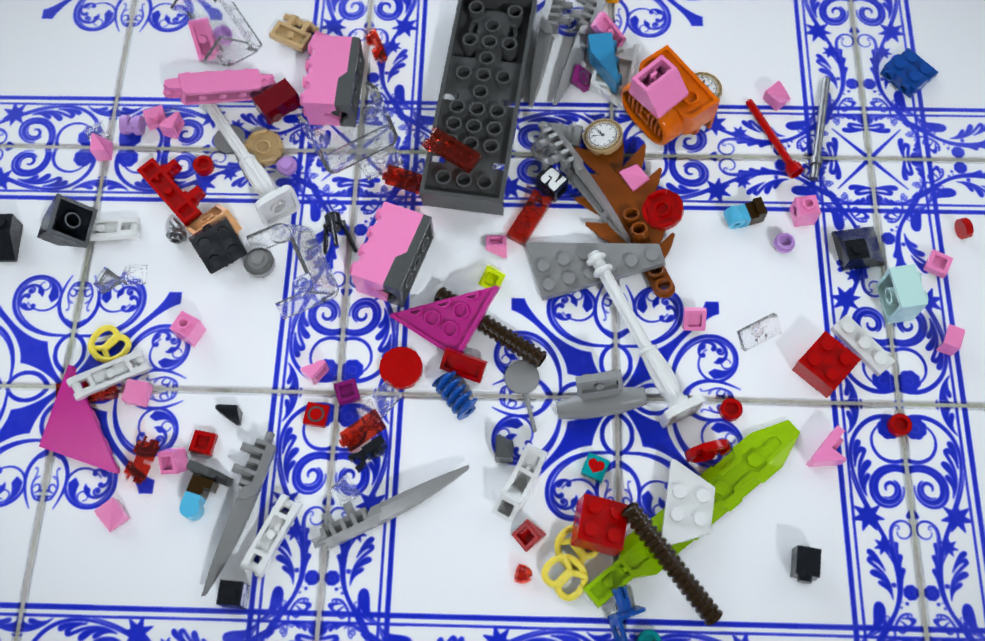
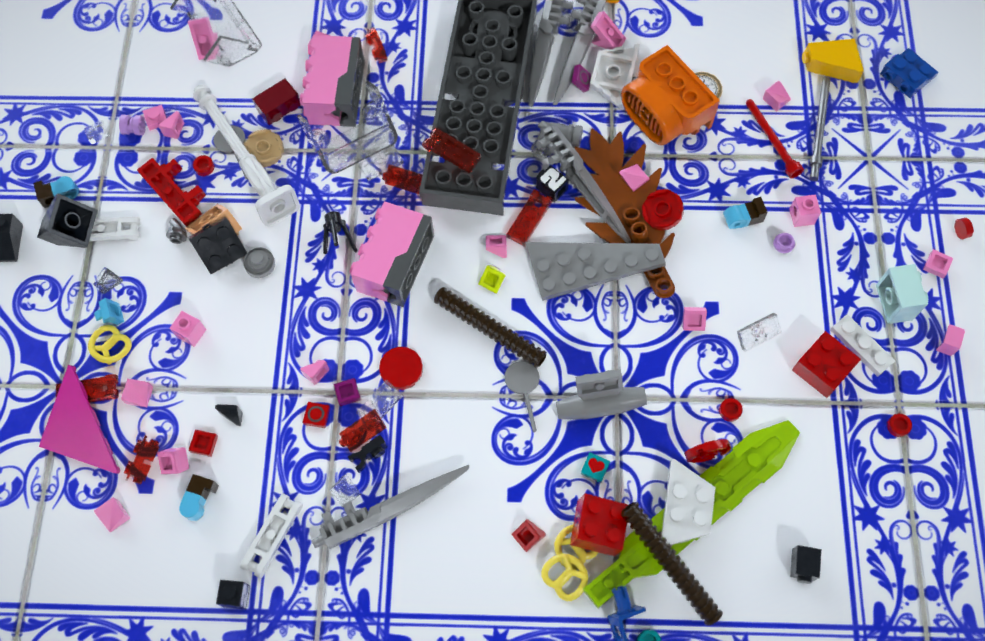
(46, 192): none -> leg
(101, 148): bright pink slope -> none
(108, 374): white plate -> none
(109, 311): none -> medium azure tile
(134, 274): clear slope -> none
(209, 473): dark grey tile -> none
(217, 86): bright pink hinge -> none
(223, 31): lavender plate -> none
(251, 482): light grey piece -> none
(286, 166): lavender plate -> none
(291, 36): tan plate -> none
(318, 281): clear windscreen -> none
(450, 320): dark pink tile -> none
(455, 395): blue piece -> none
(464, 364): red tile -> none
(503, 450): dark grey slope -> none
(520, 483): white arch -> none
(522, 574): clear red hinge -> none
(602, 58): dark azure slope -> none
(603, 136): tile -> none
(658, 87): bright pink slope -> none
(659, 370): white piece -> none
(826, 454): bright pink slope -> none
(834, 59): none -> yellow slope
(857, 248): black slope -> none

